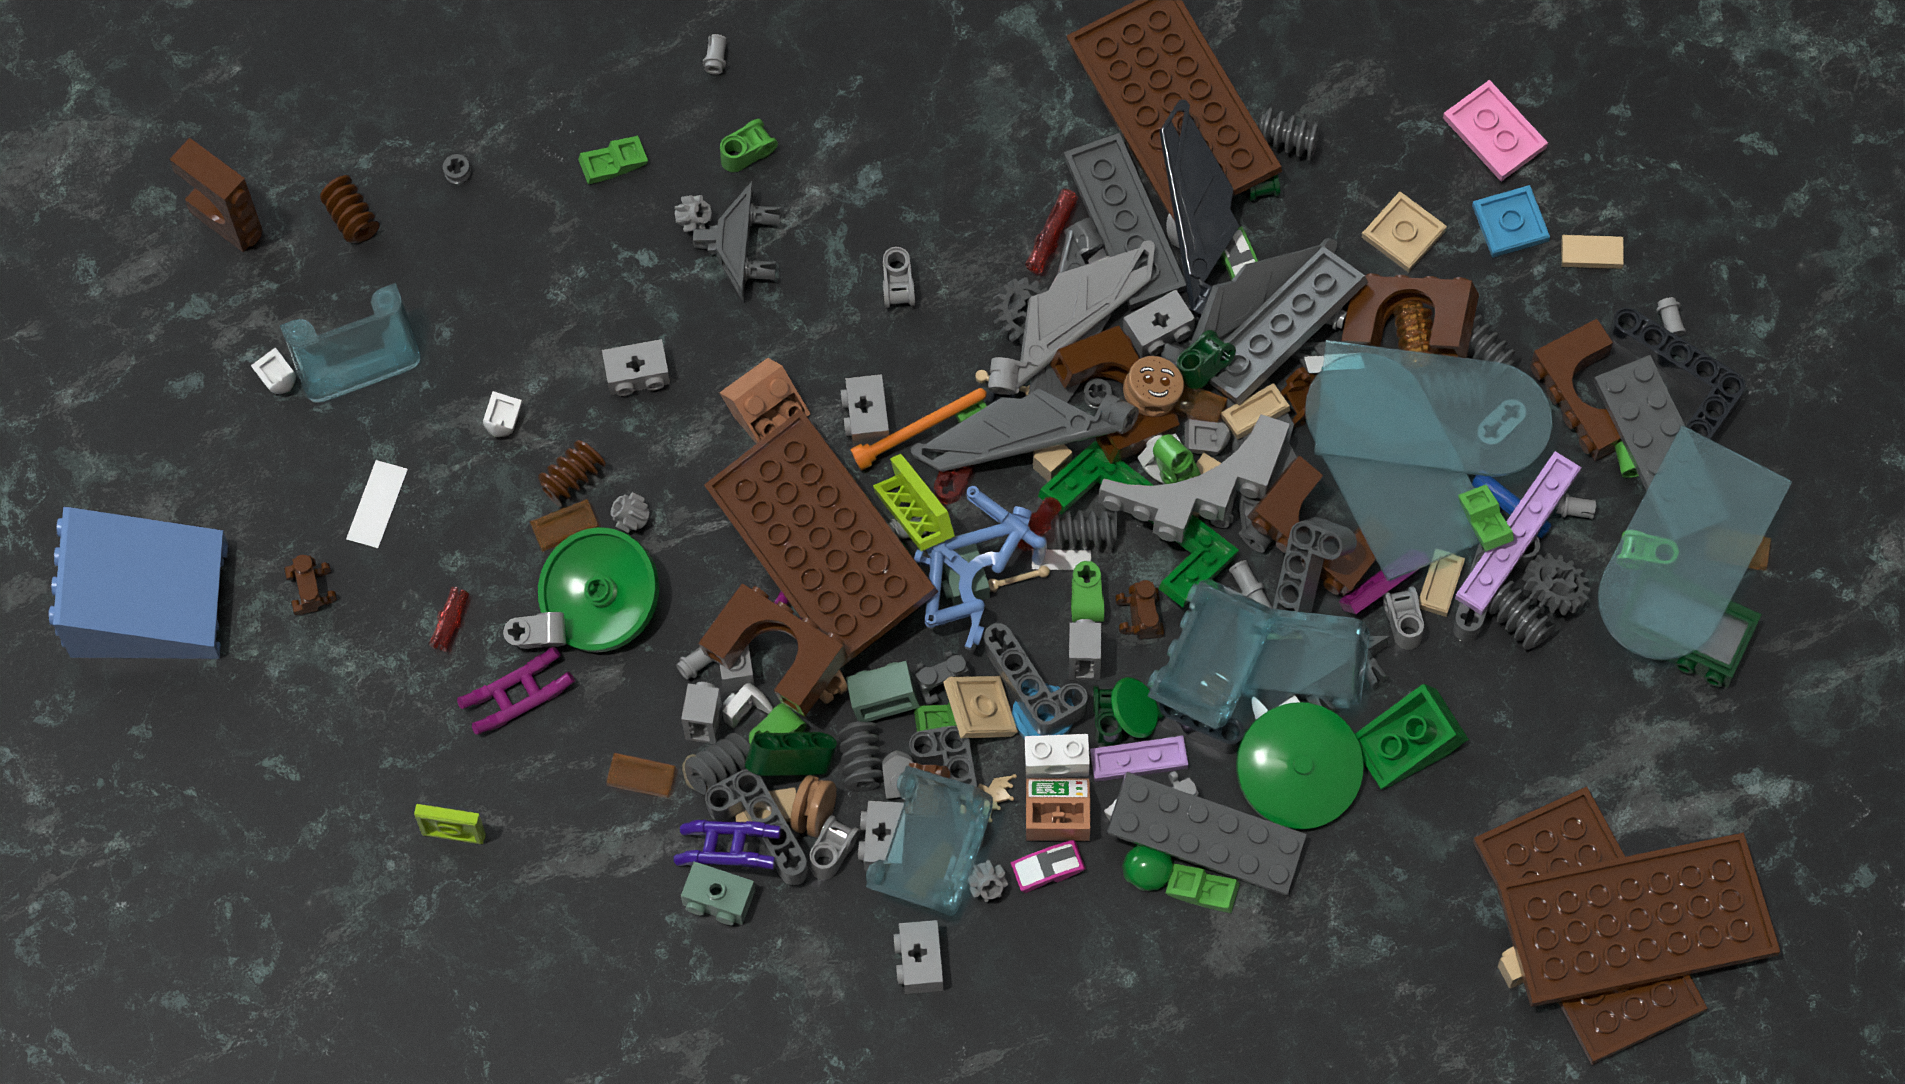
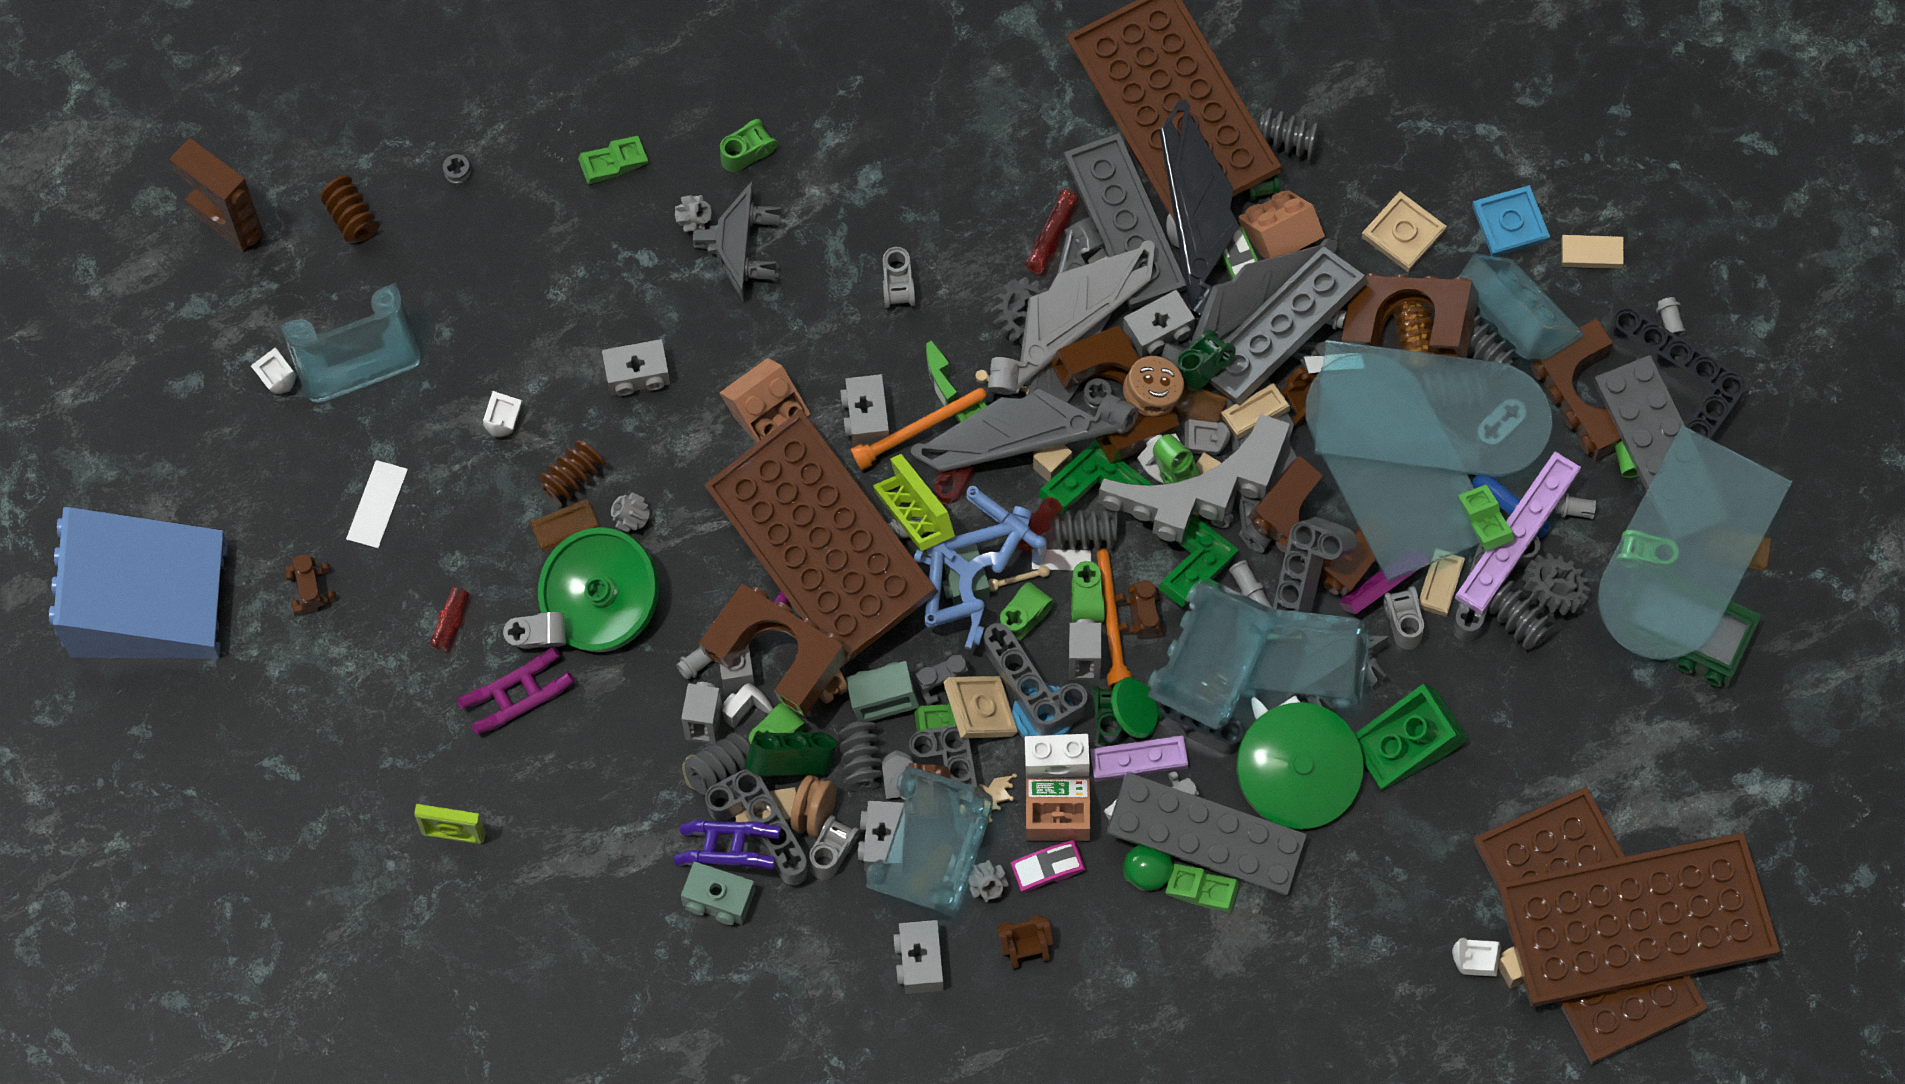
(640, 775): clear orange tile -> none
(714, 60): light grey pin -> none
(938, 371): none -> bright green slope
(1025, 939): none -> reddish brown piece
(1027, 609): none -> bright green piece
(1118, 670): none -> orange piece
(1281, 225): none -> nougat slope
(1477, 957): none -> white plate
(1495, 130): bright pink plate -> none
(1519, 308): none -> clear light blue slope

